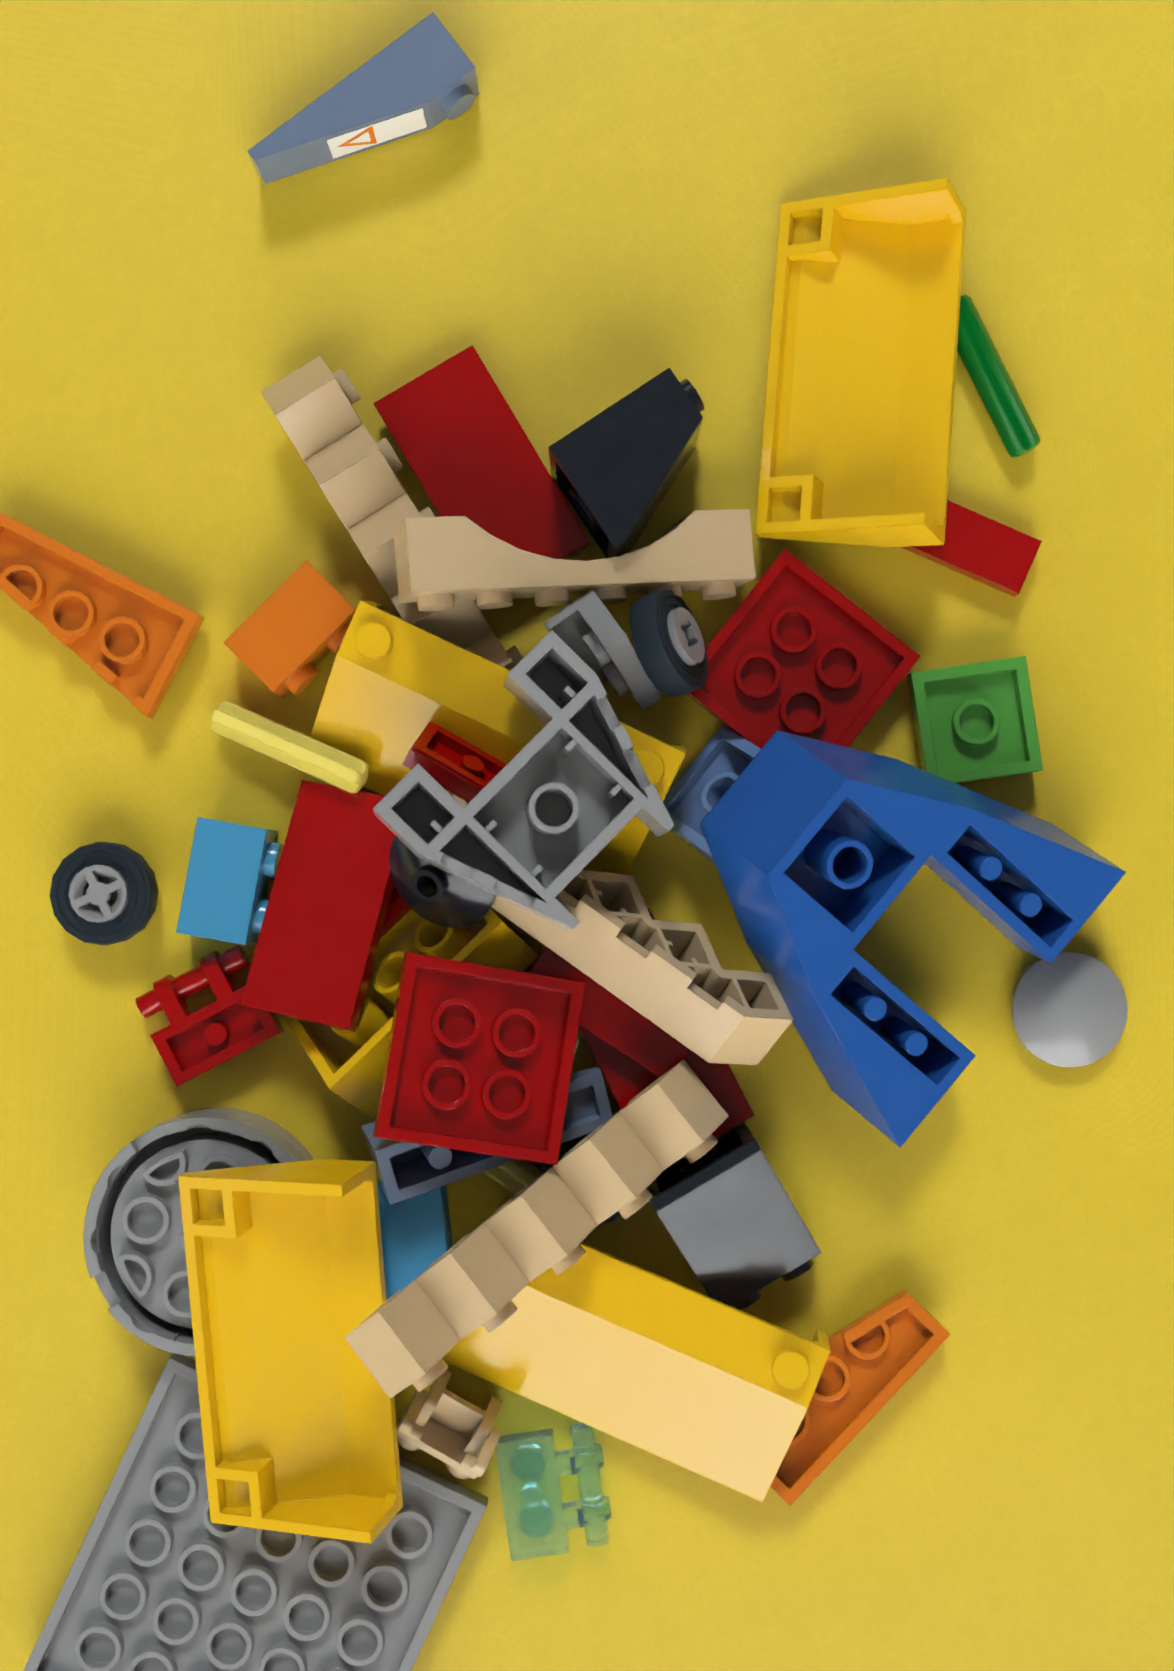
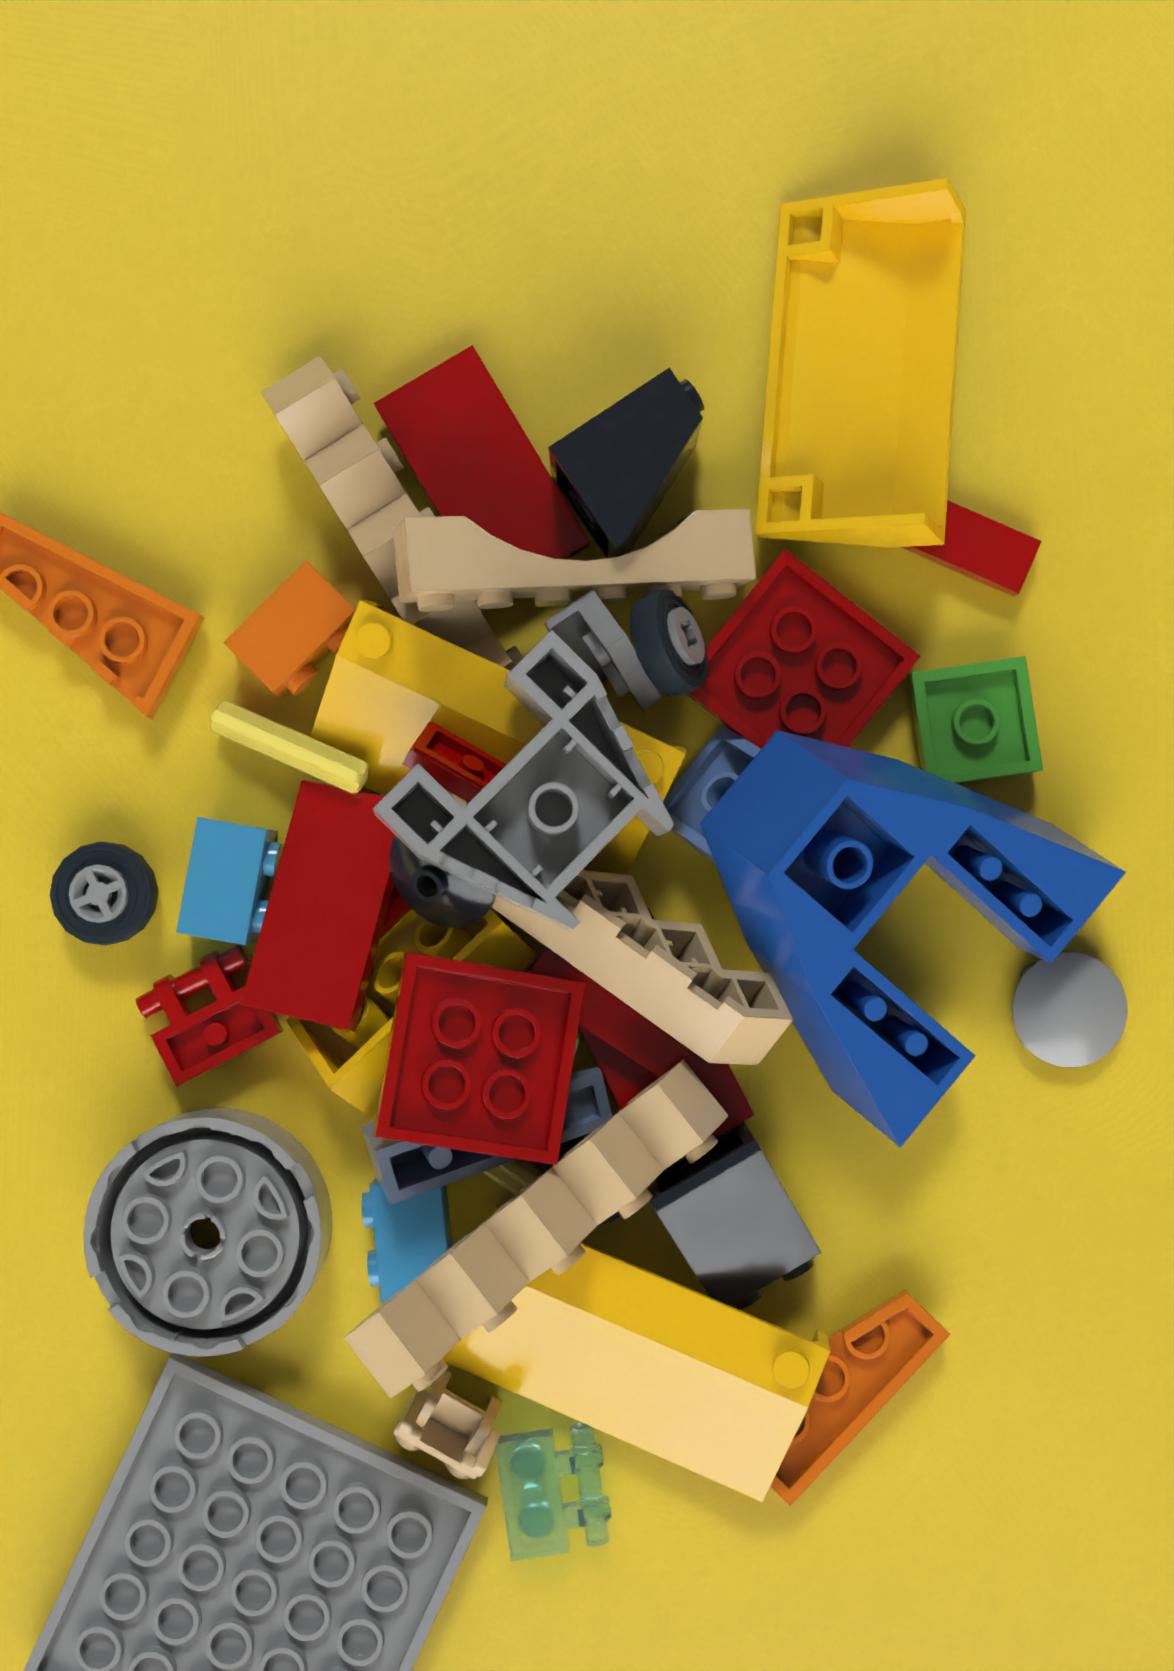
(287, 1408): yellow slope -> none
(387, 98): sand blue slope -> none
(994, 382): green axle -> none

